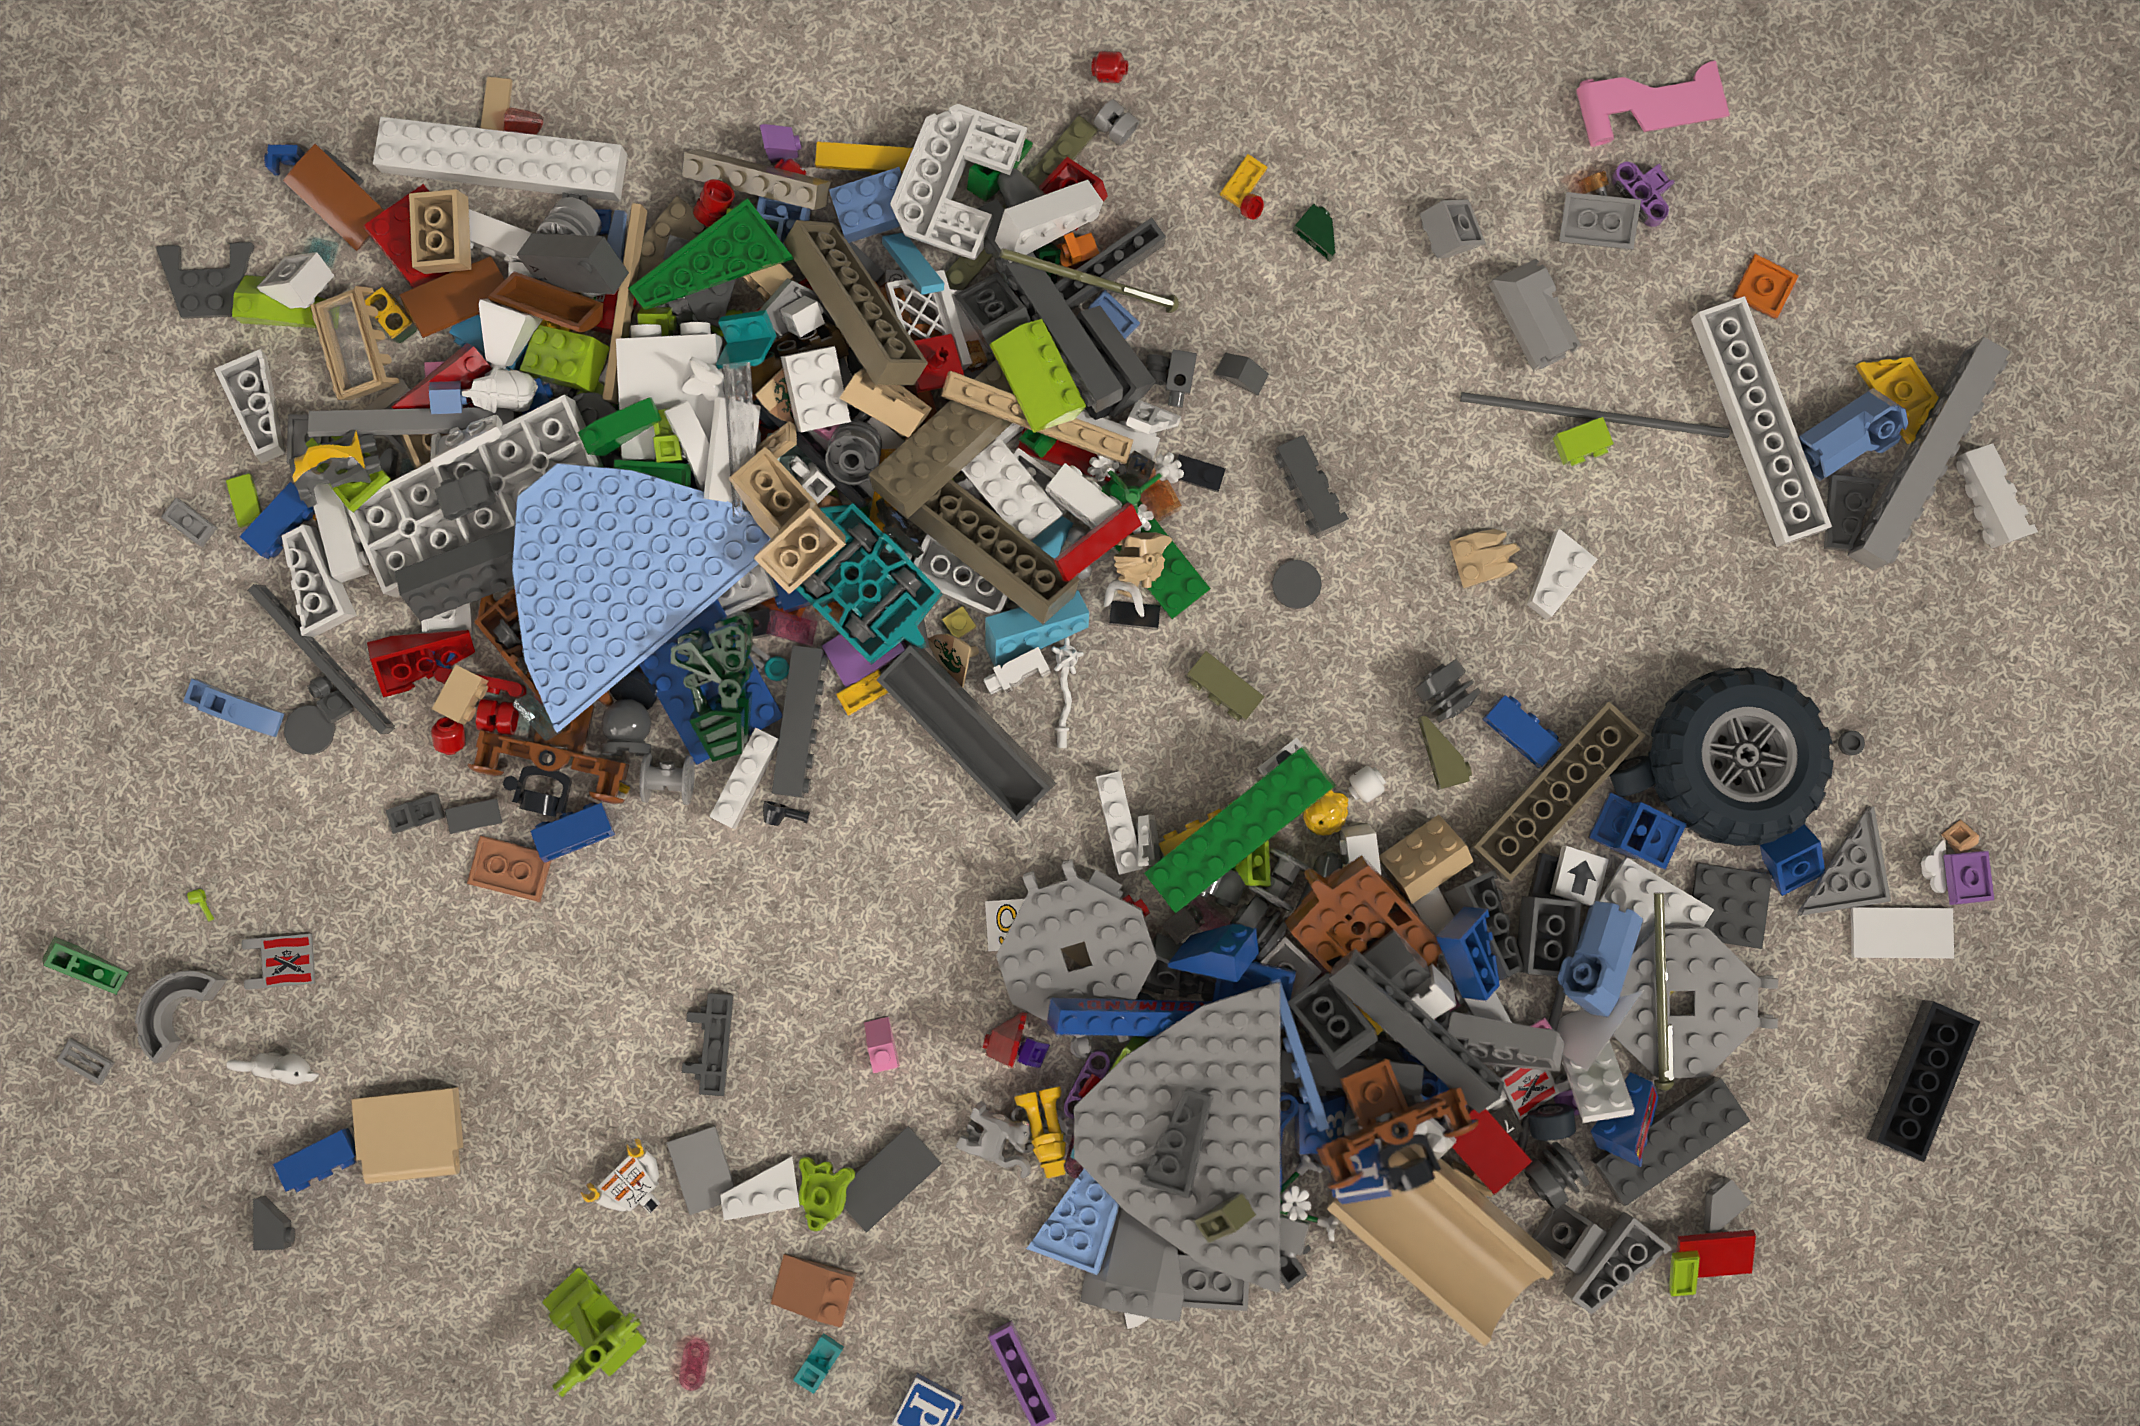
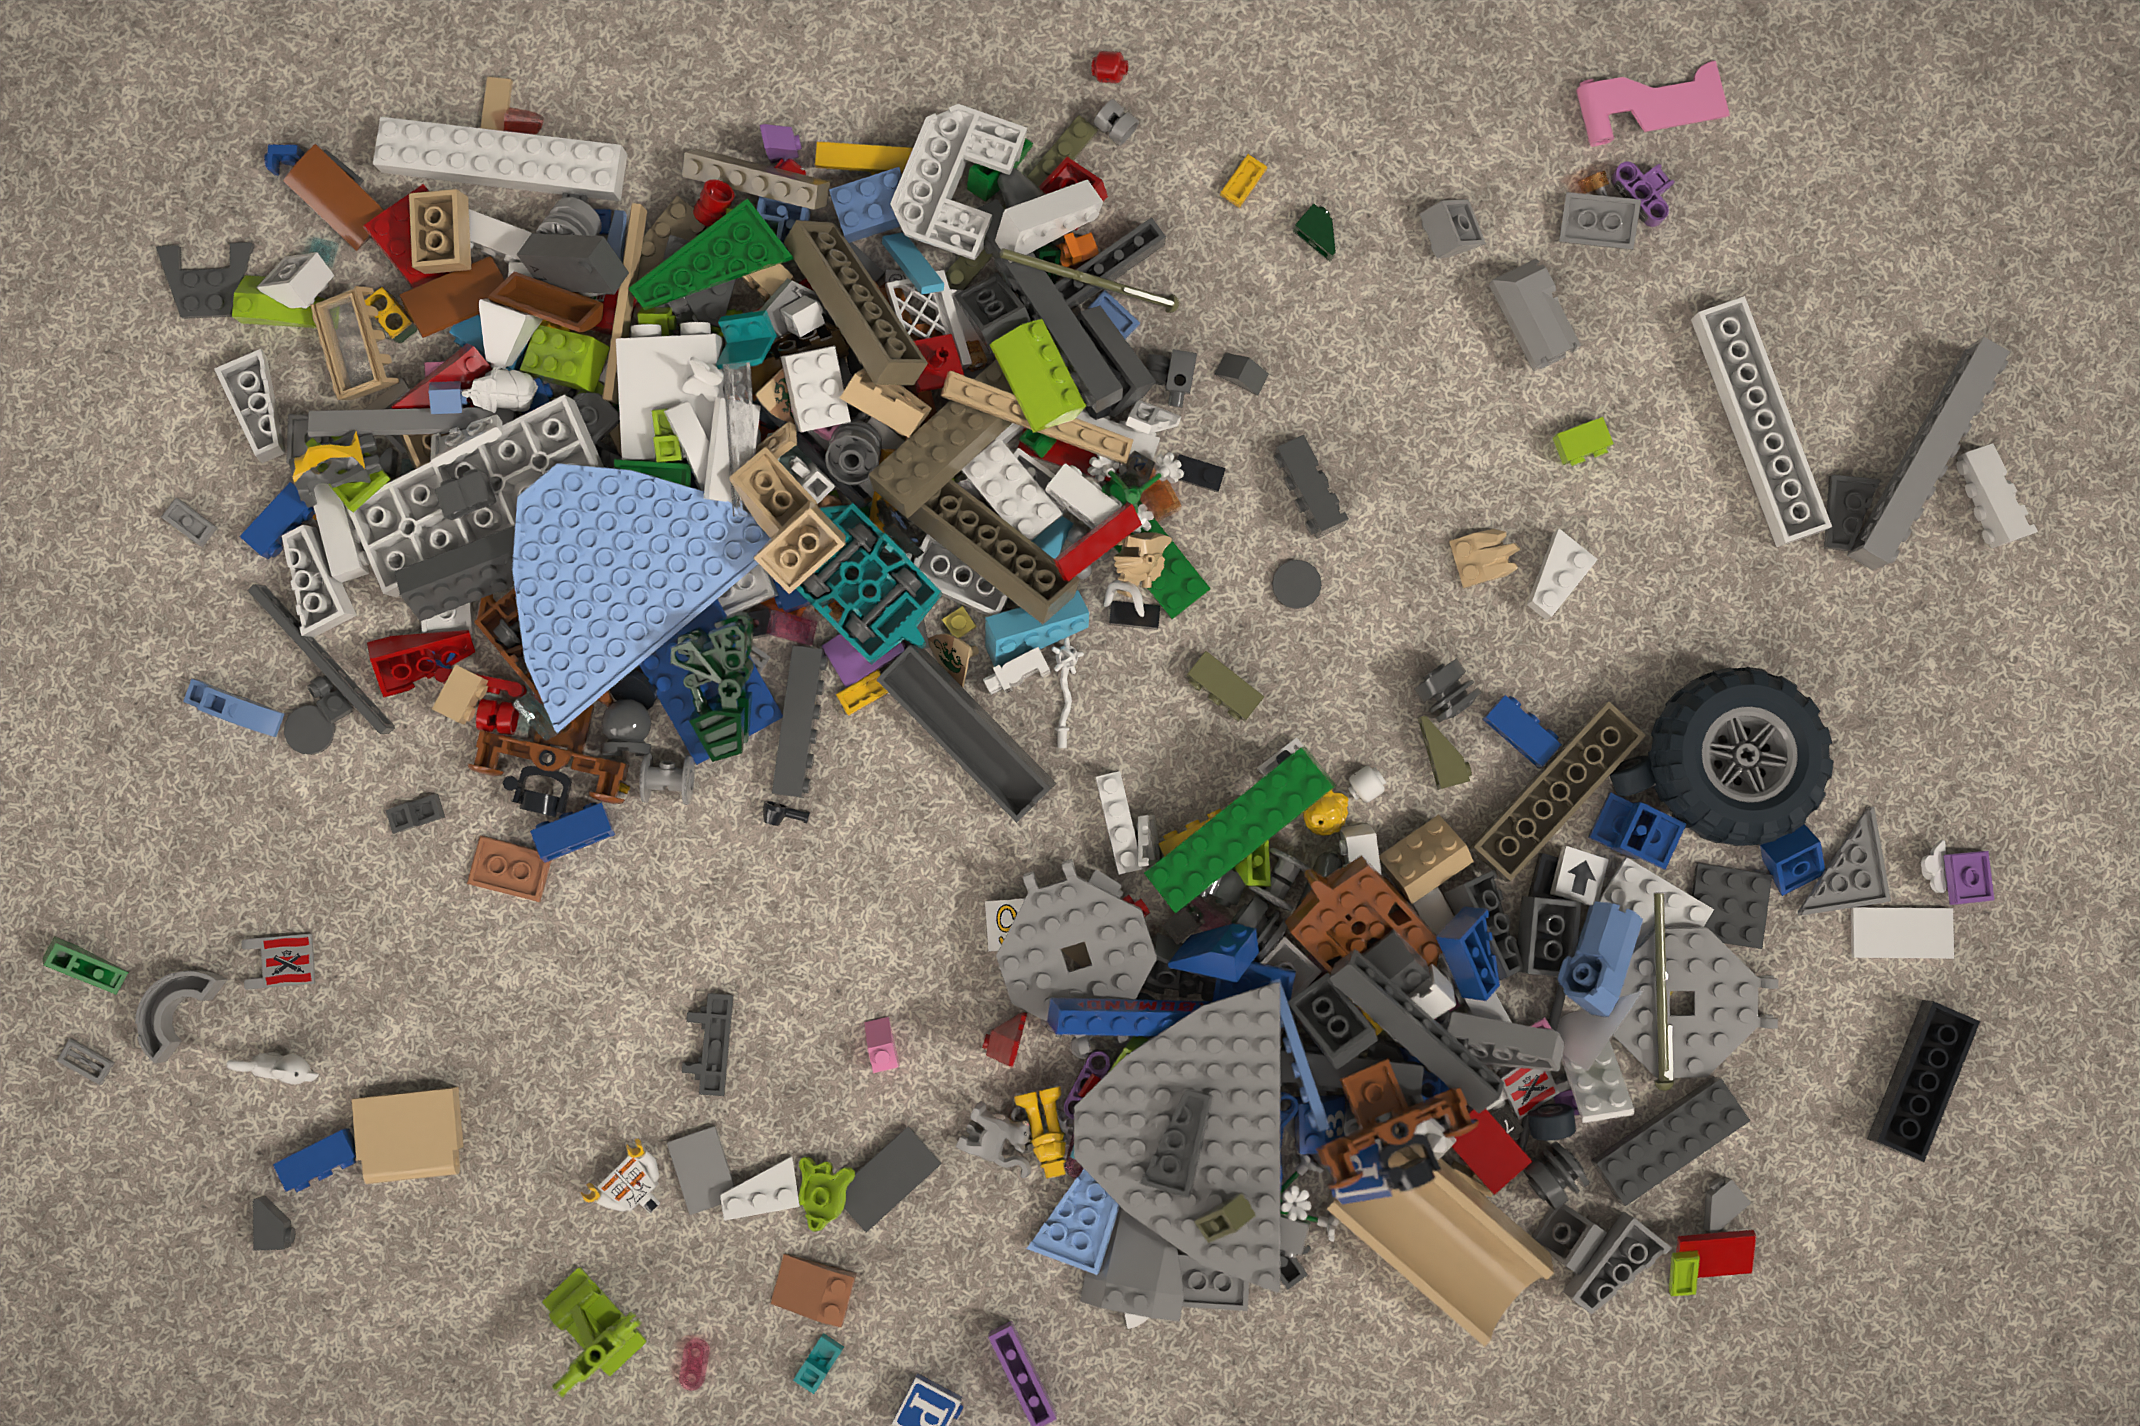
(199, 896): lime hand -> none
(244, 499): lime tile -> none
(448, 736): red head -> none
(473, 816): dark grey slope -> none
(619, 427): green slope -> none
(745, 778): white brick -> none
(777, 668): teal tile -> none
(1032, 1052): dark purple plate -> none
(1252, 206): red tile -> none
(1594, 414): dark grey piece -> none
(1628, 1134): blue wedge -> none
(1765, 286): orange tile -> none
(1851, 743): dark grey tile -> none
(1859, 427): medium blue brick -> none
(1904, 385): yellow wing -> none
(1961, 837): light nougat slope -> none

